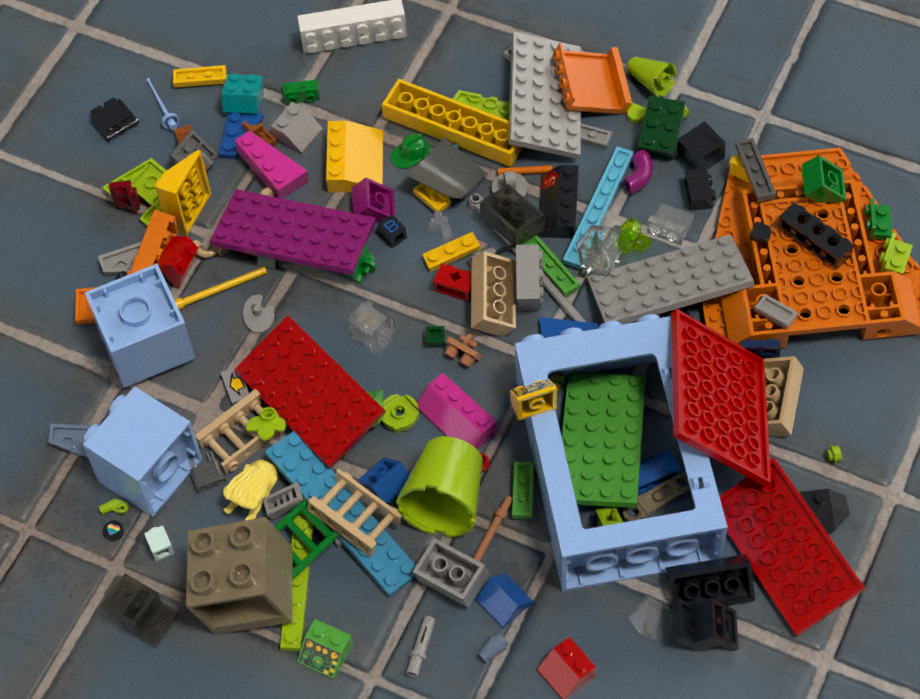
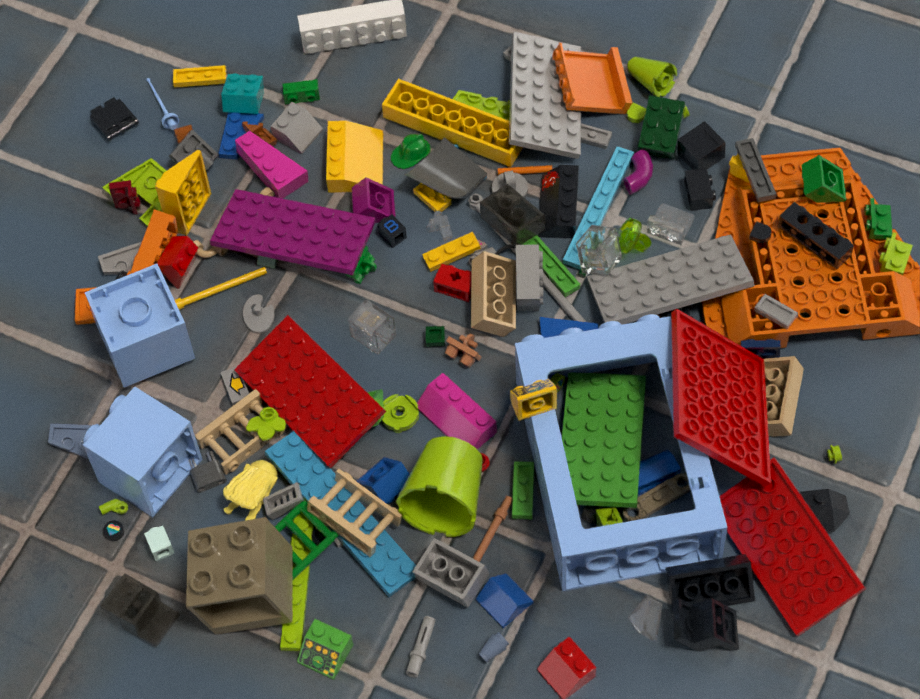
(586, 514): none -> clear smoke plate

